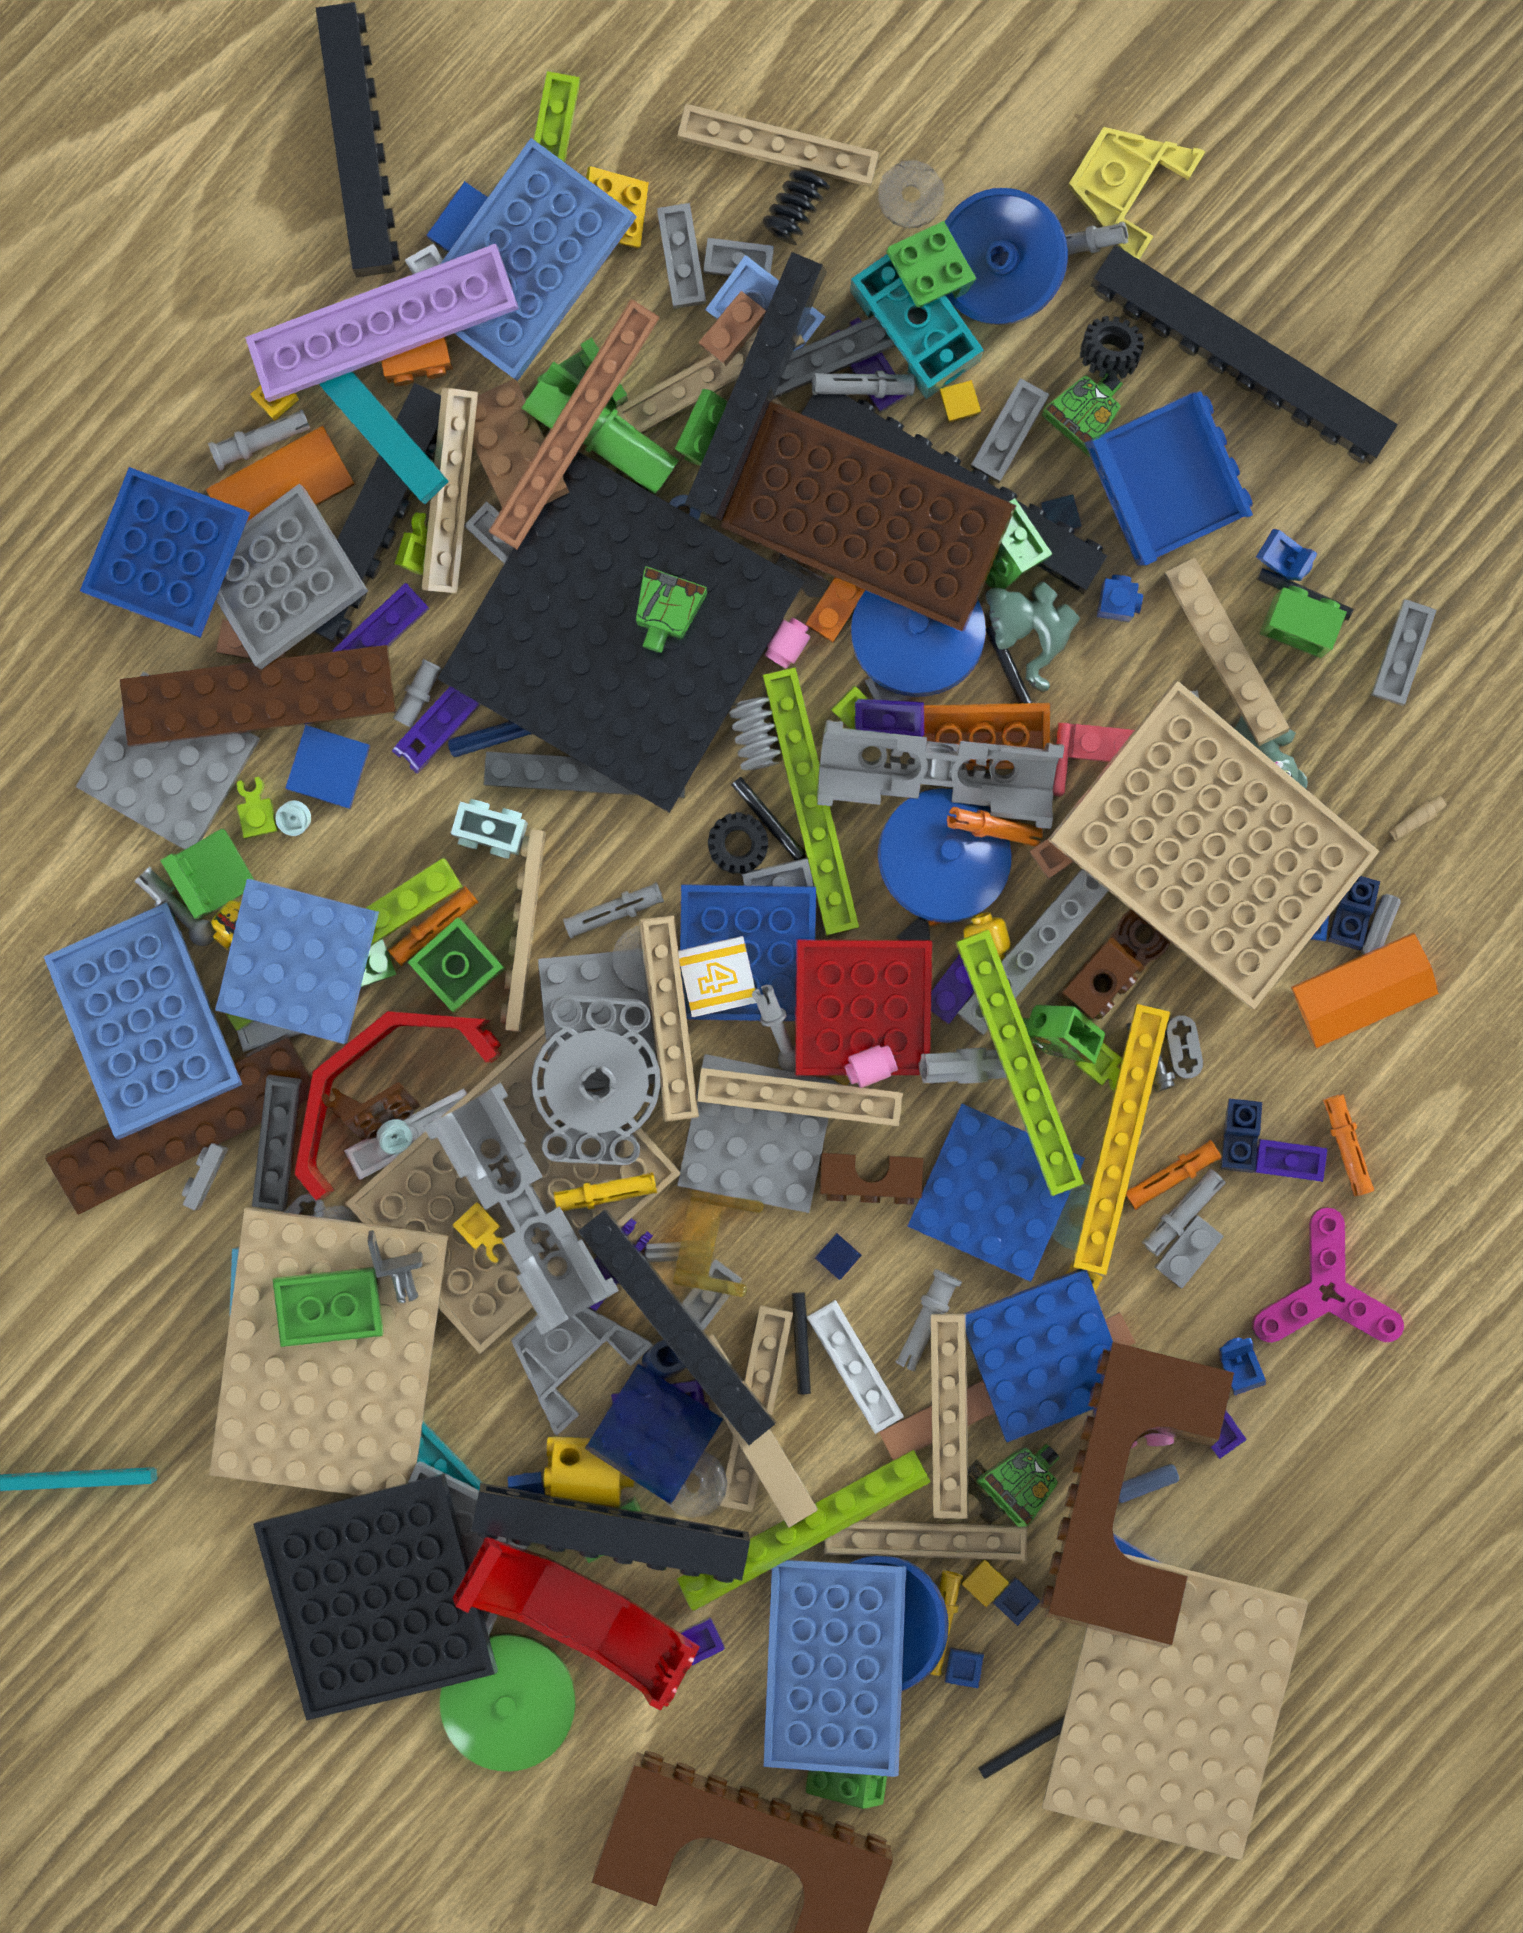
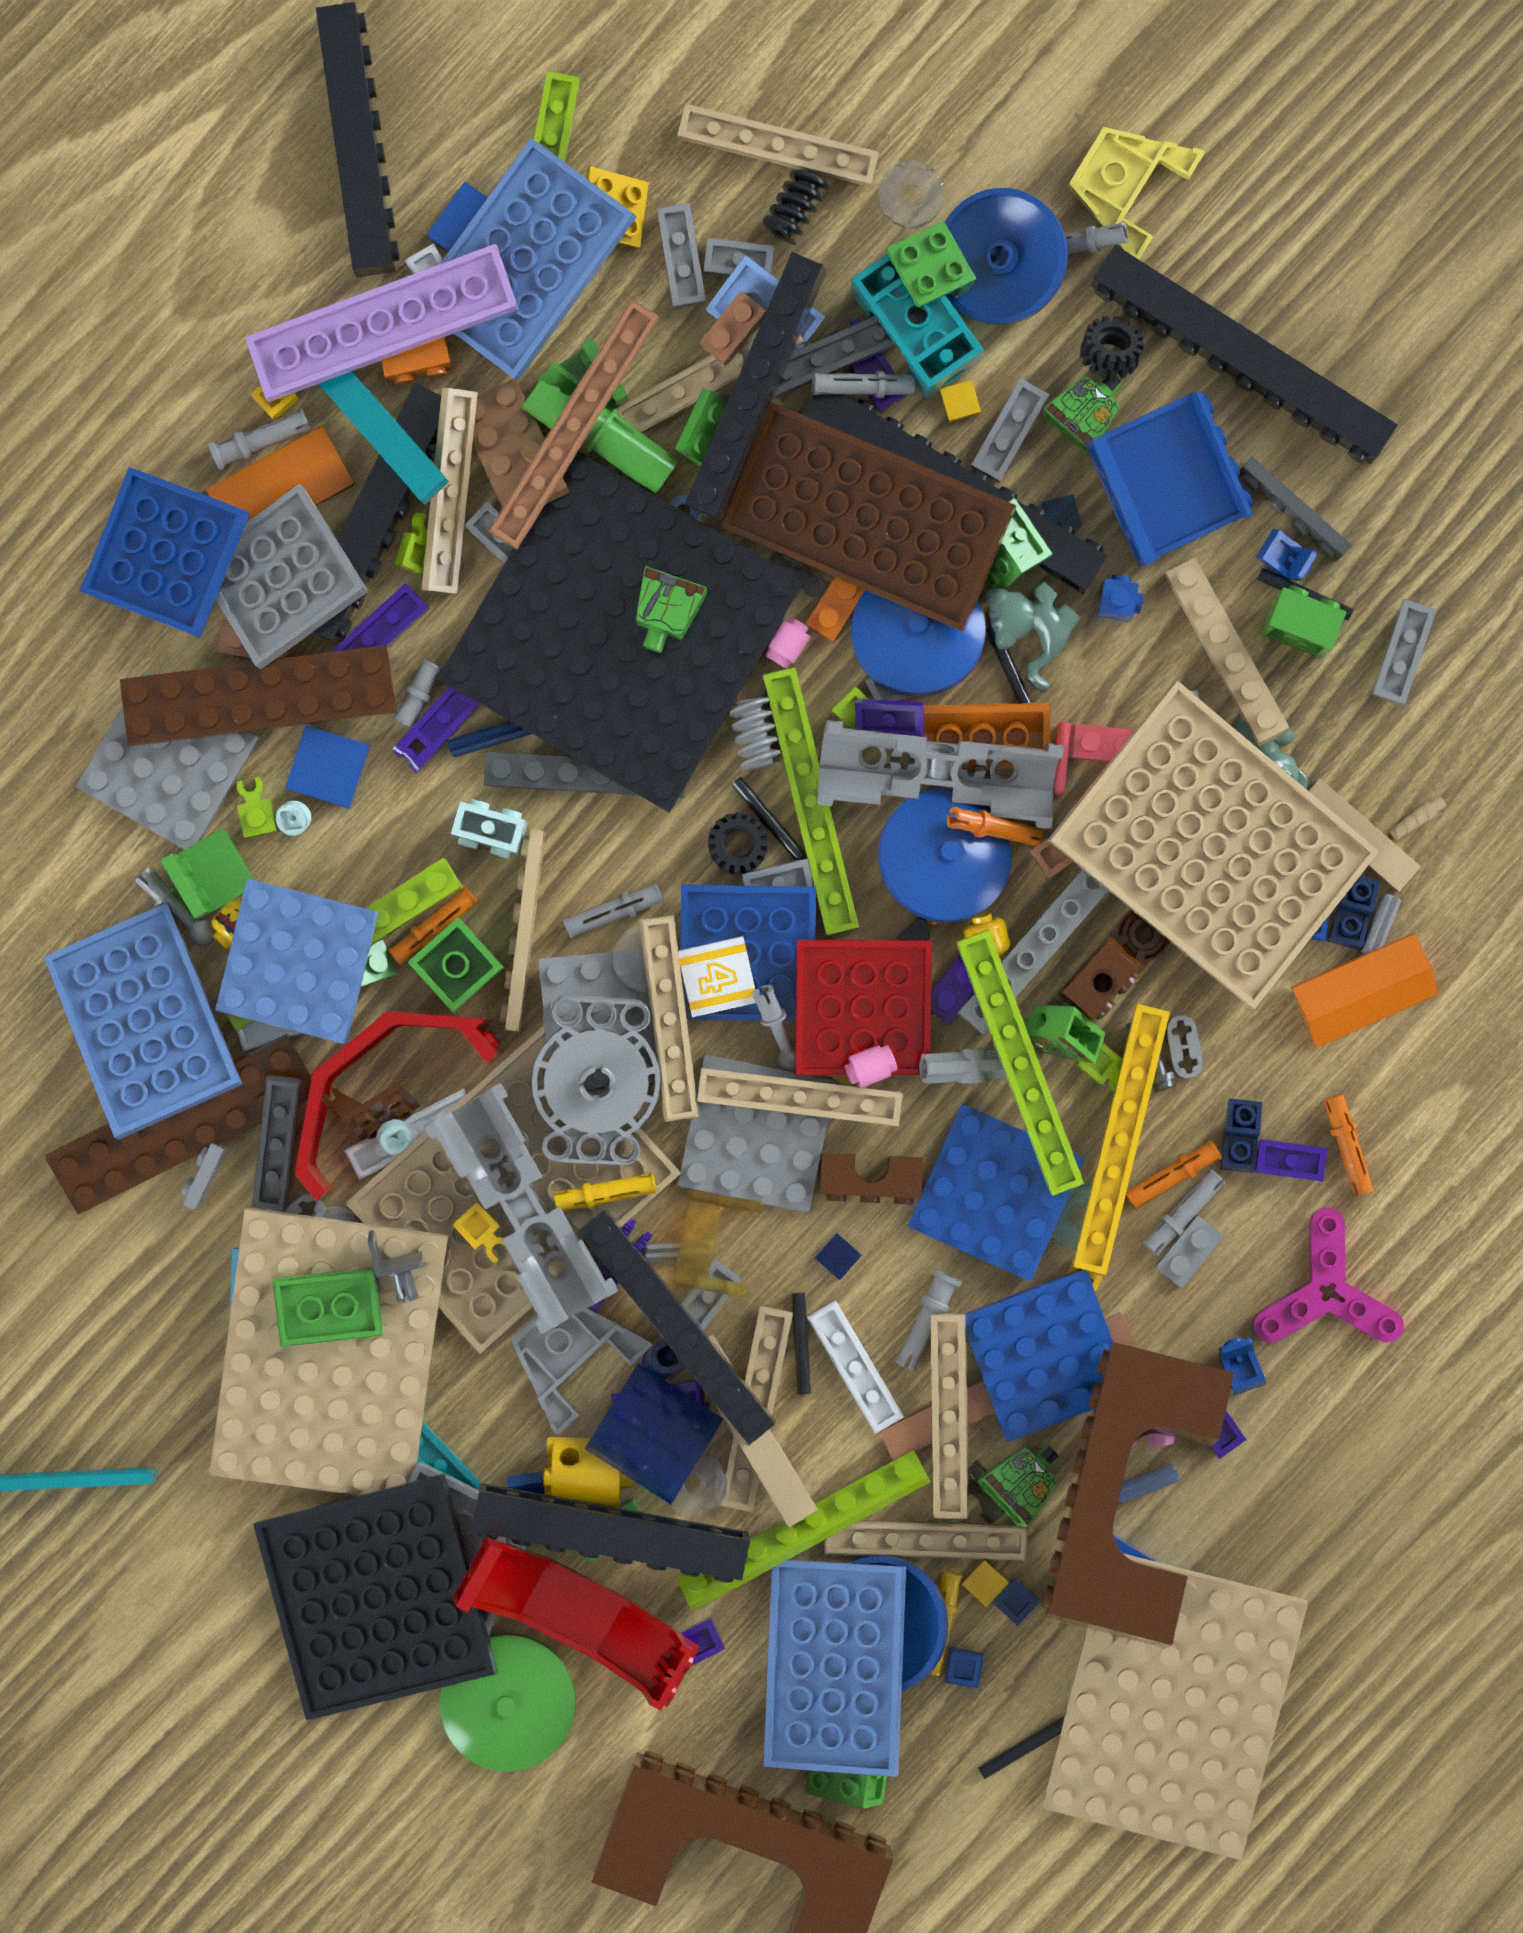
(1284, 500): none -> dark grey plate
(1391, 862): none -> tan tile

